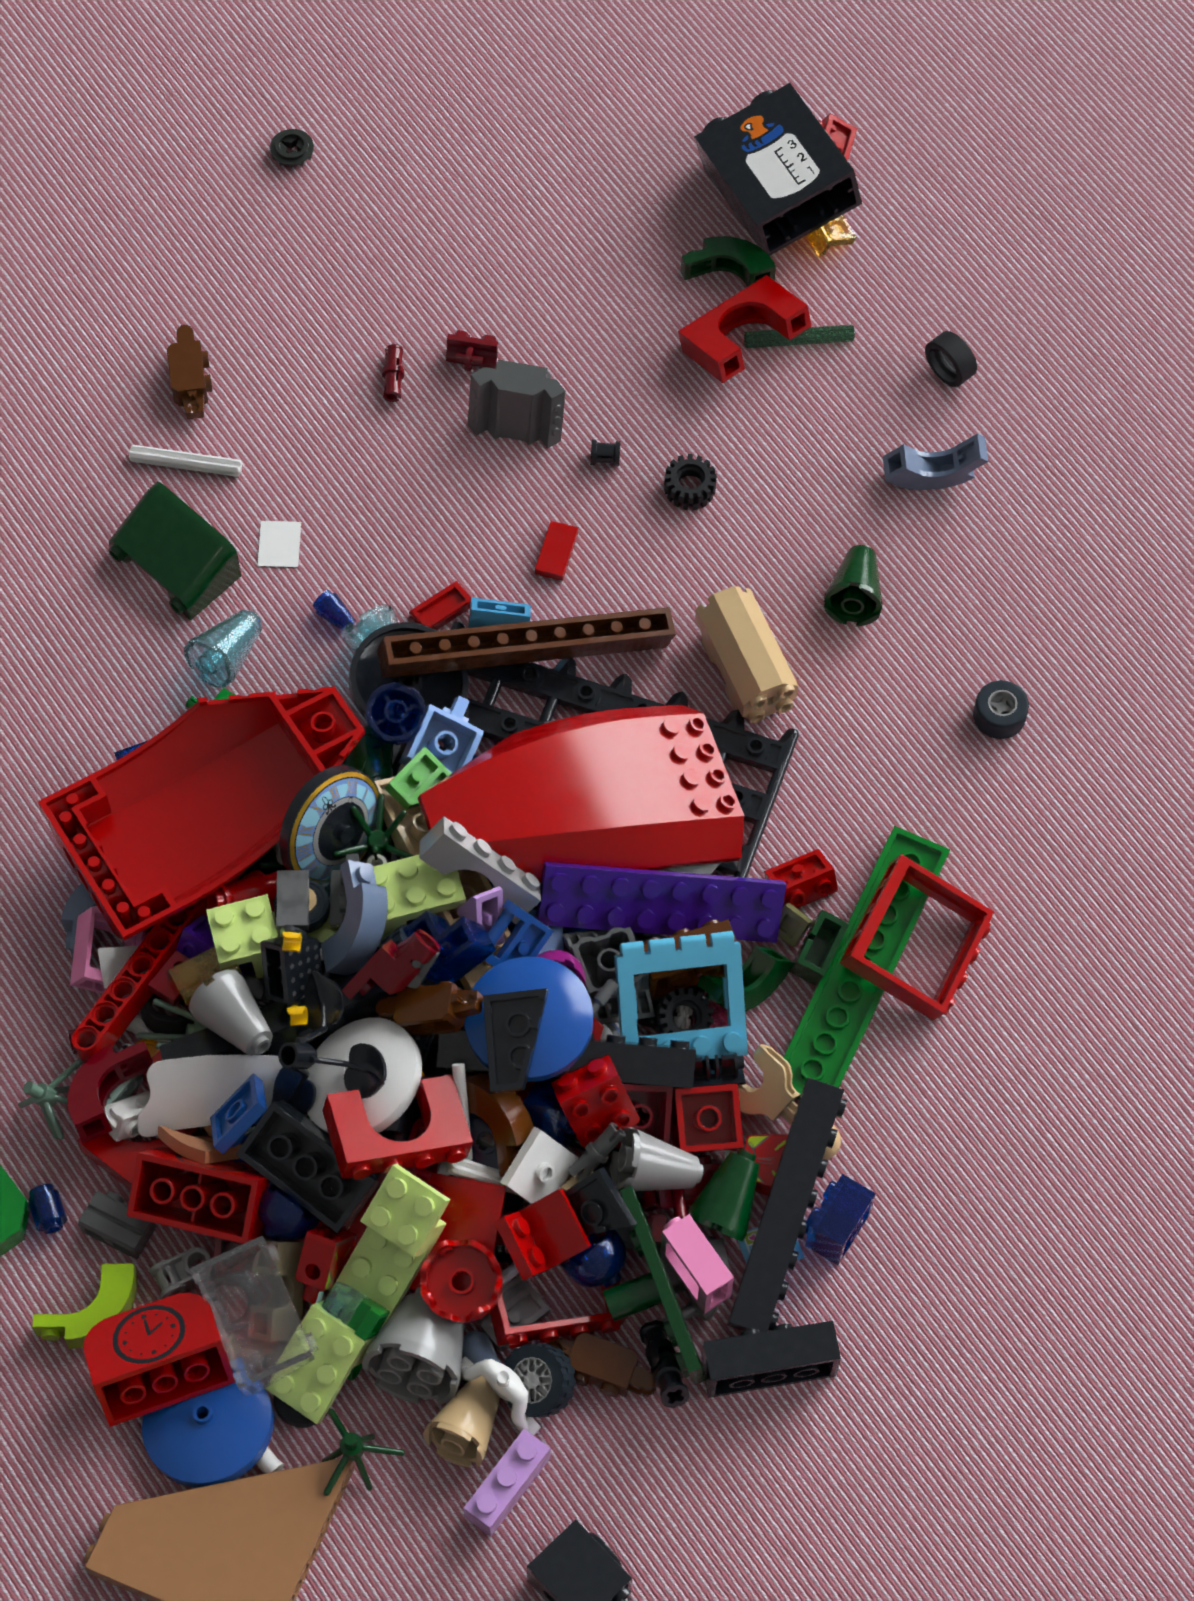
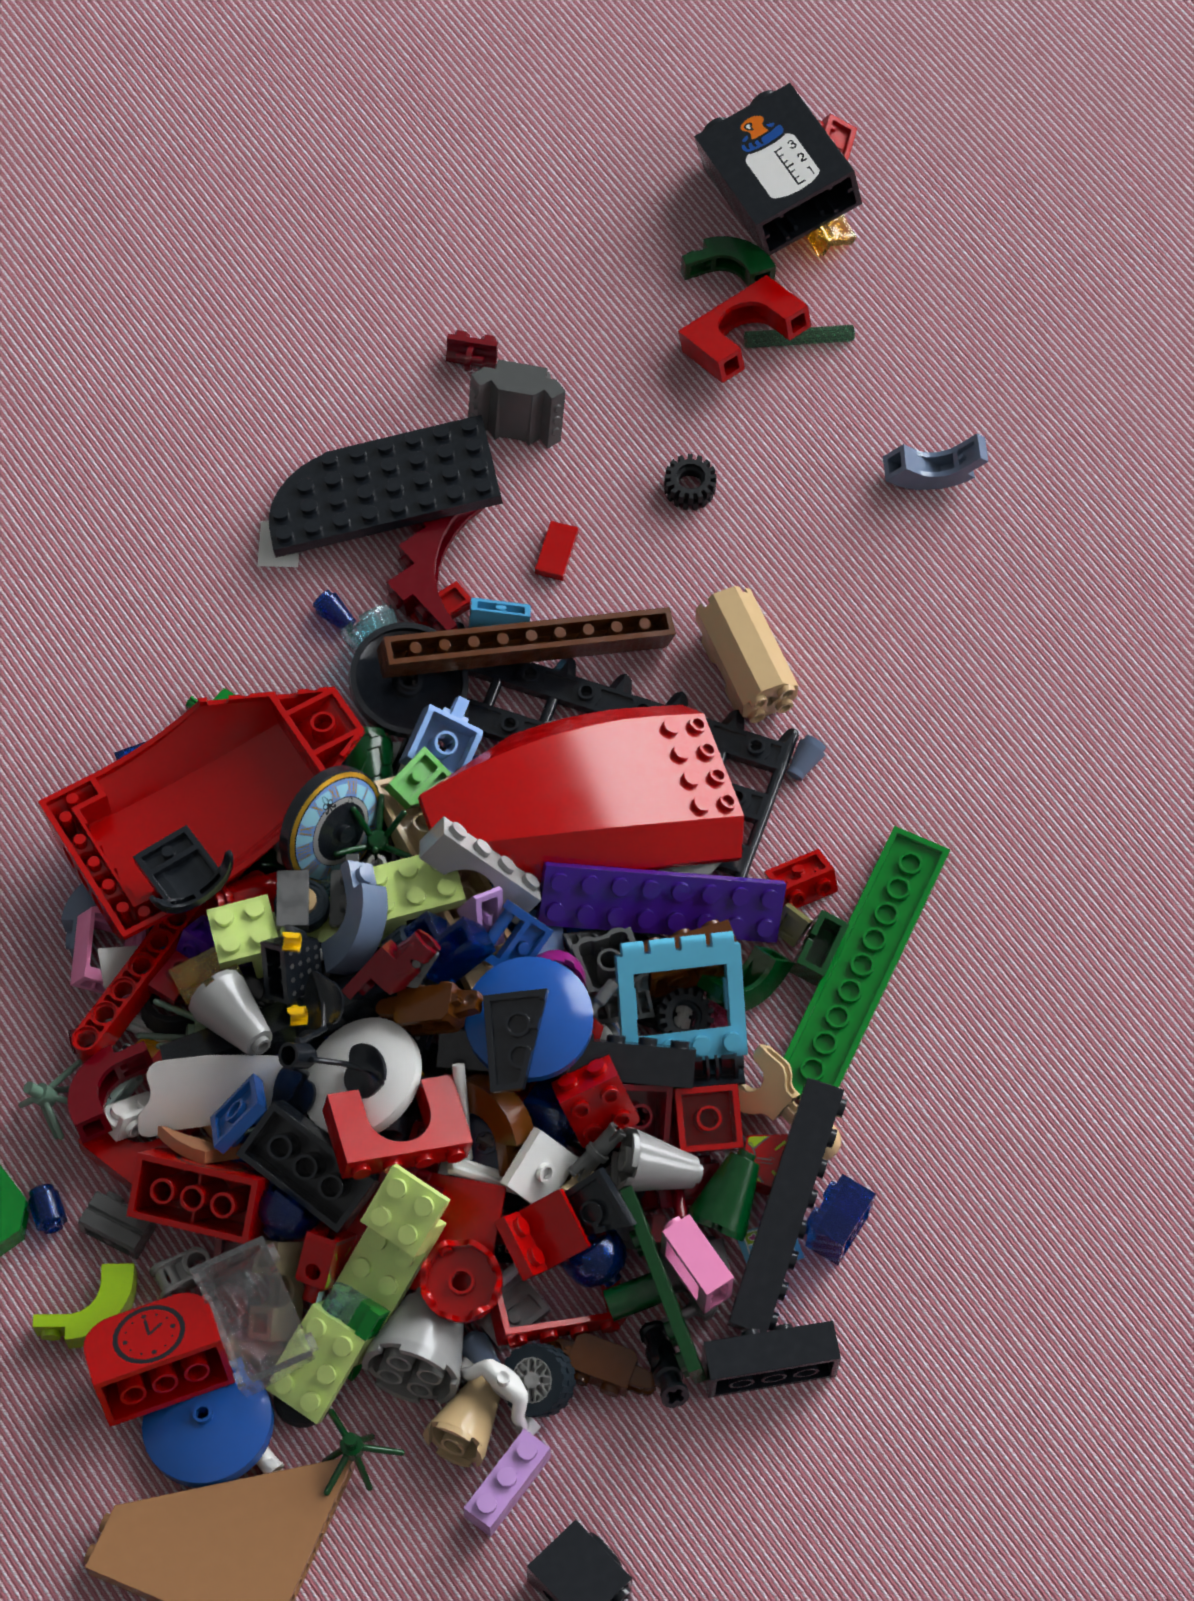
(176, 550): dark green windscreen -> none
(182, 872): none -> black piece
(185, 460): white axle -> none
(188, 373): reddish brown hinge -> none
(224, 648): clear light blue cone -> none
(291, 138): pearl dark grey gear -> none
(385, 486): none -> black plate
(393, 373): dark red pin -> none
(395, 713): clear blue cylinder -> none
(421, 559): none -> dark red arch
(605, 452): black bush -> none
(807, 755): none -> sand blue cone
(855, 589): dark green cone -> none
(944, 893): red window -> none
(951, 359): black tyre -> none
(996, 699): black wheel -> none

